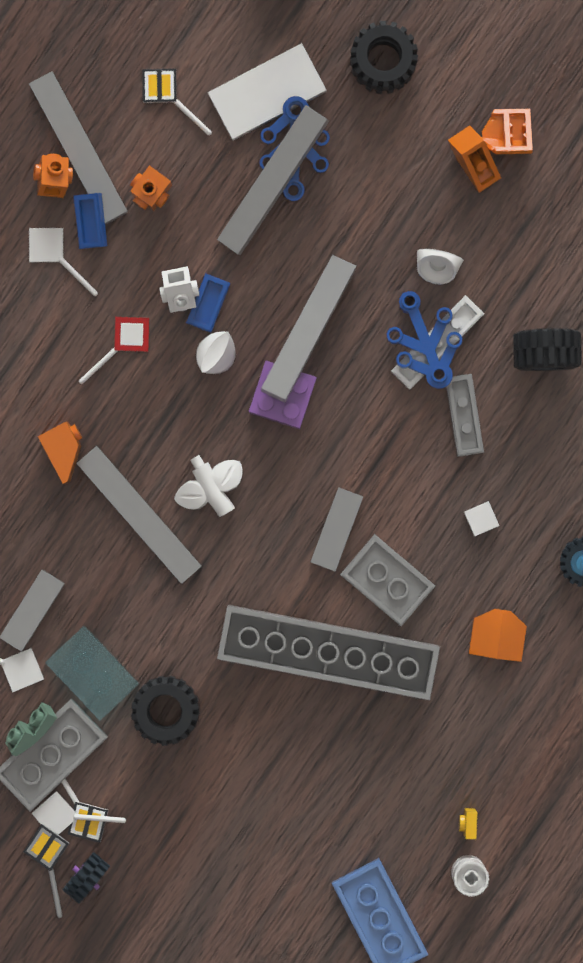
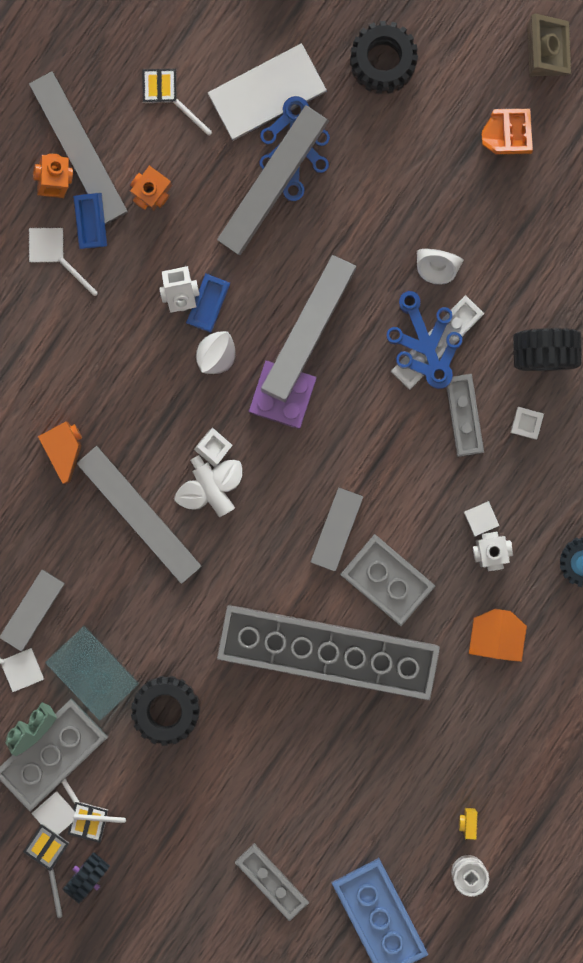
(130, 335): piece -> none
(213, 447): none -> white plate
(271, 882): none -> light grey tile
(474, 158): orange slope -> none
(482, 554): none -> white brick
(527, 423): none -> white plate
(548, 46): none -> dark tan slope

